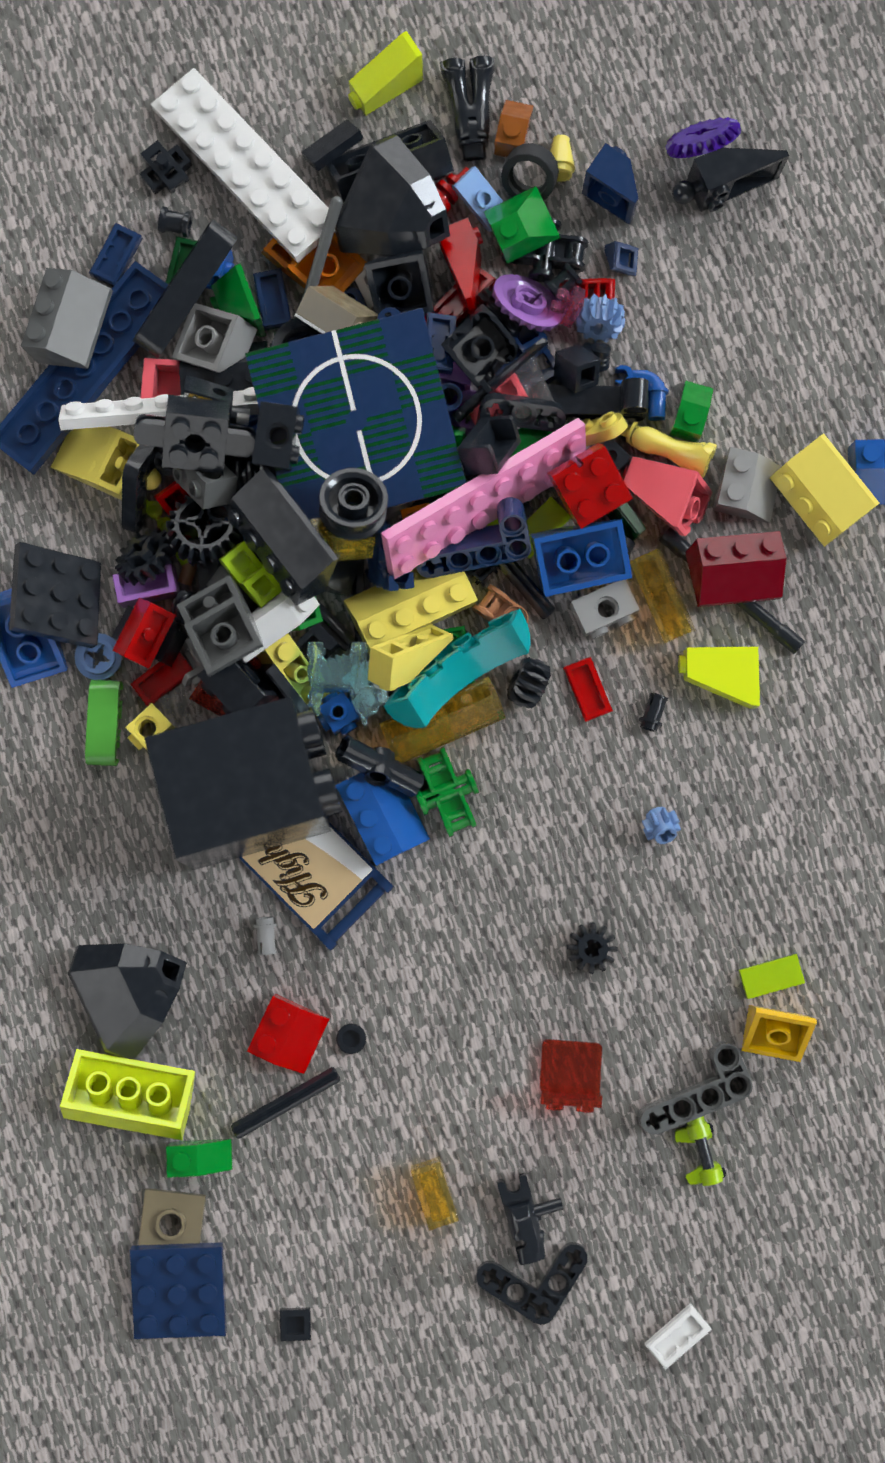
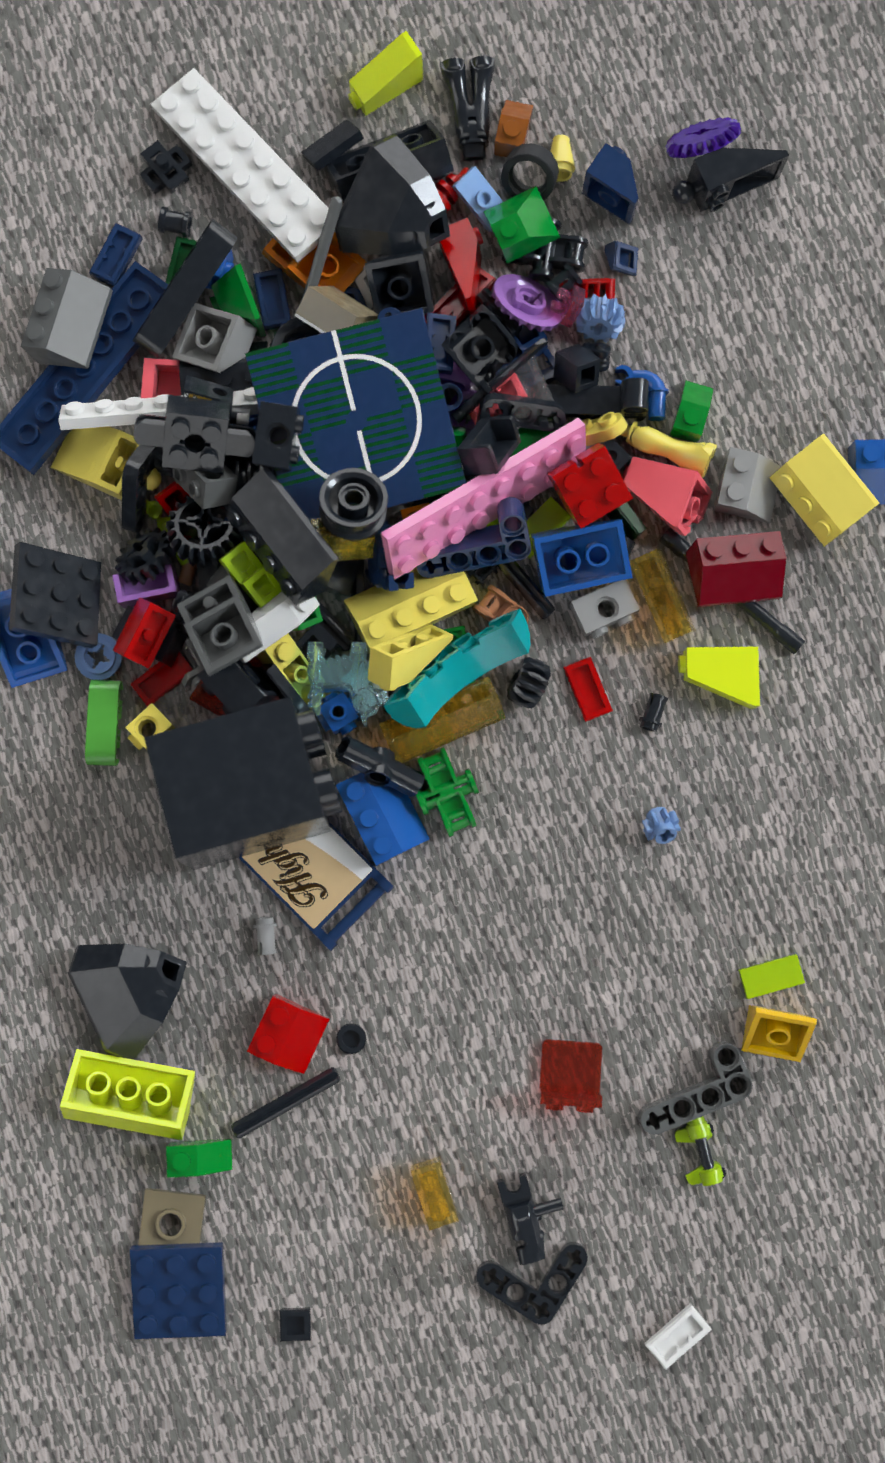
(601, 951): black gear -> none

